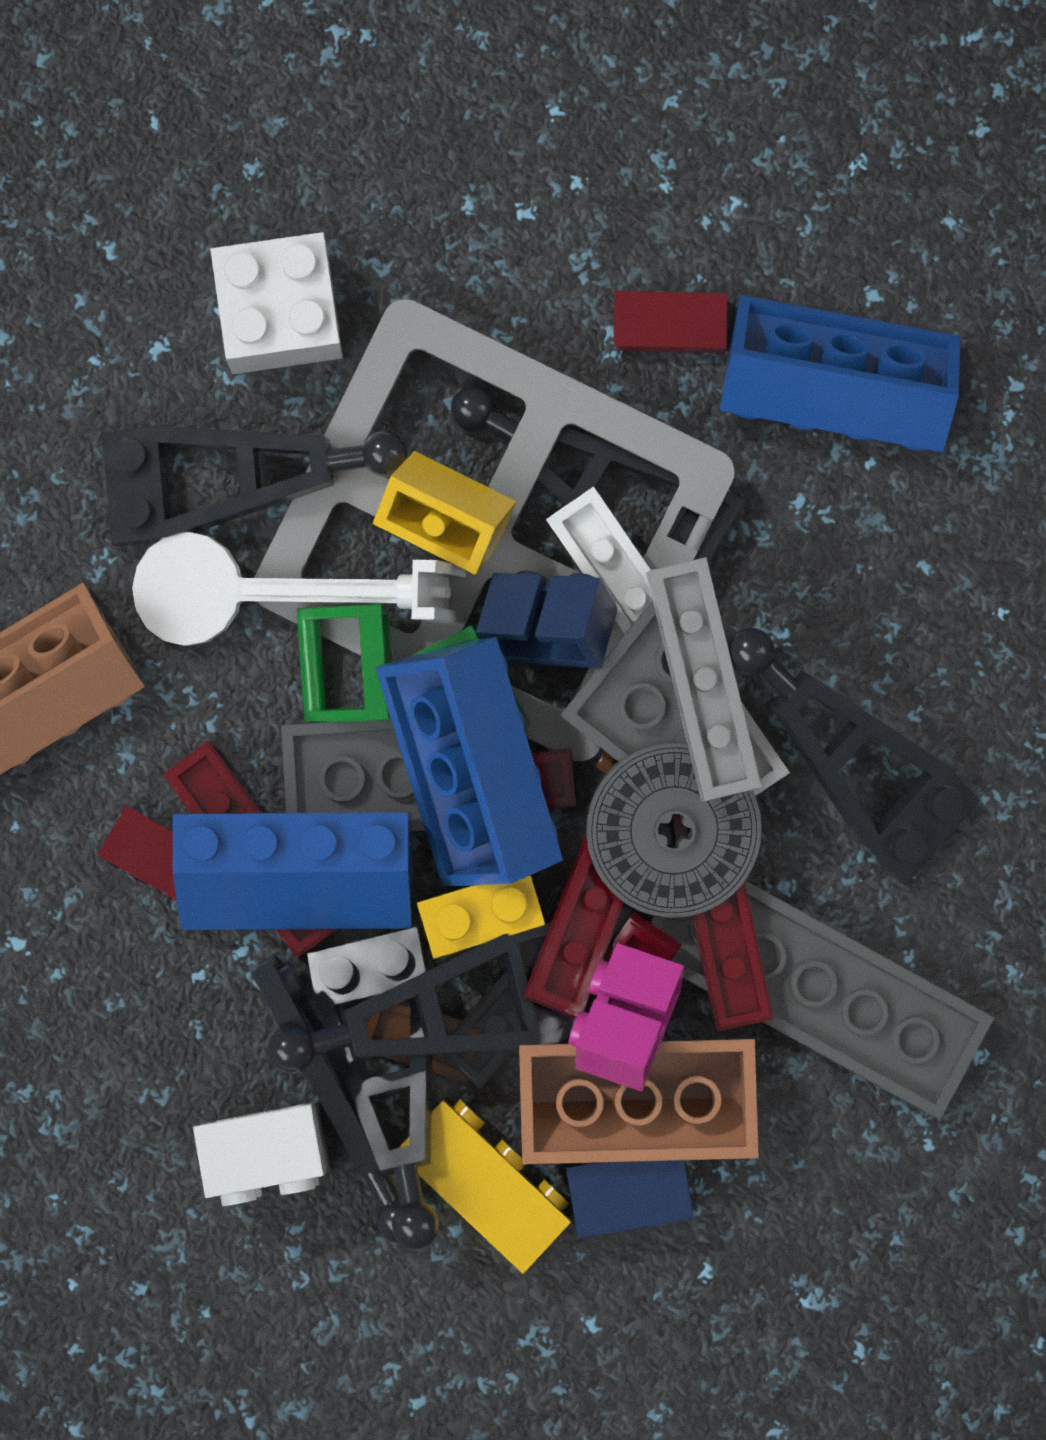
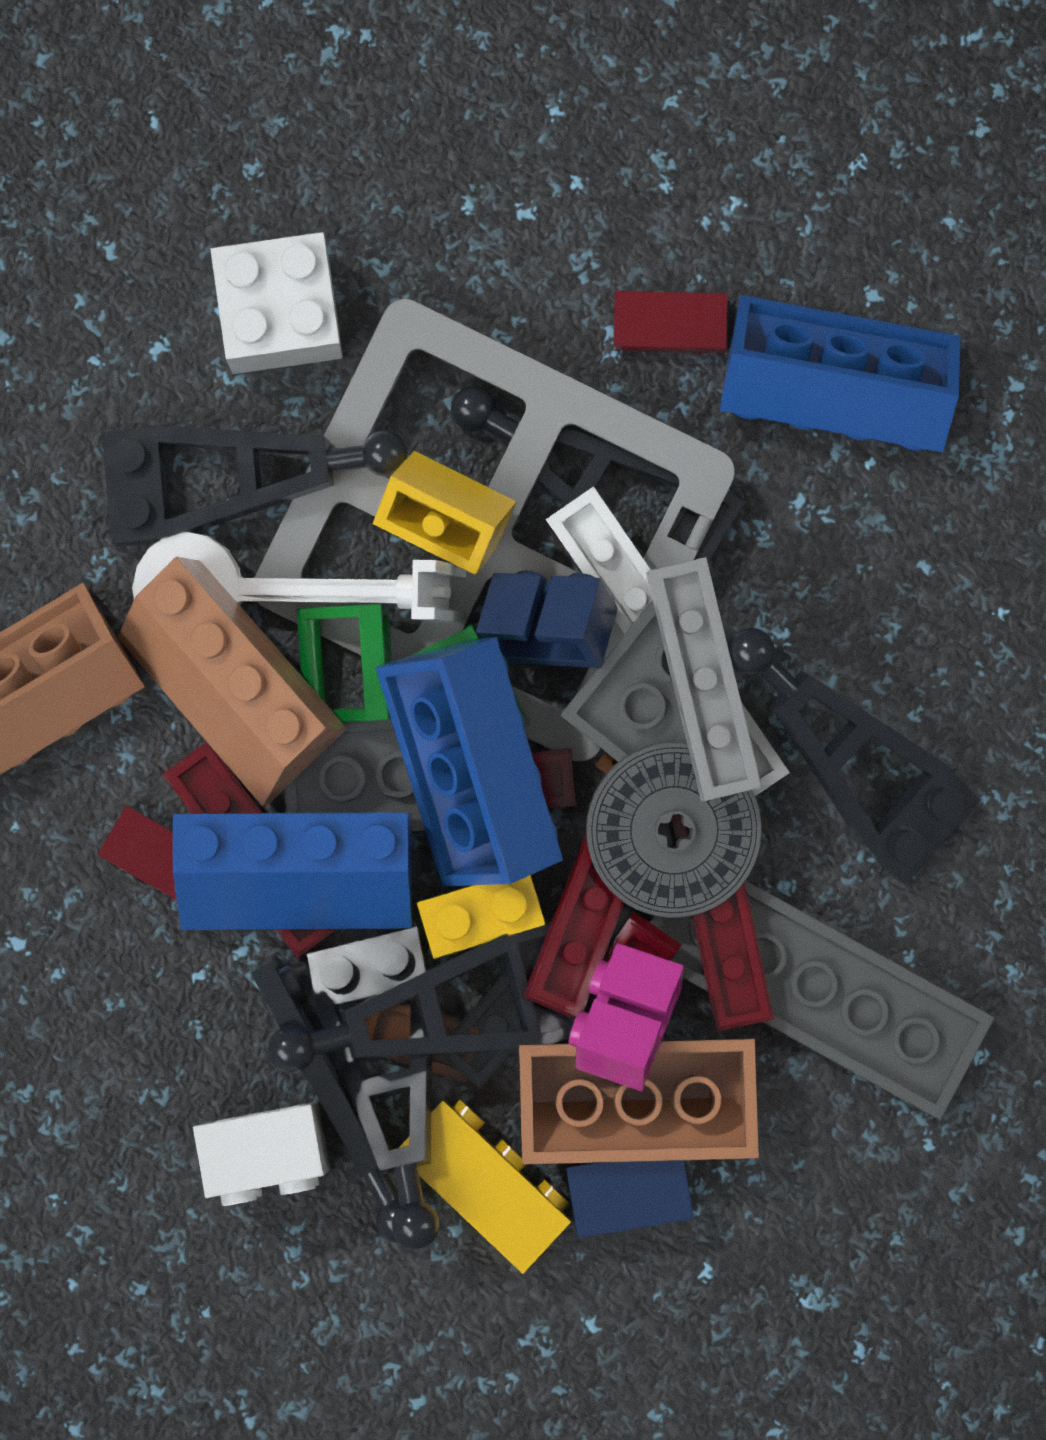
(228, 678): none -> nougat slope

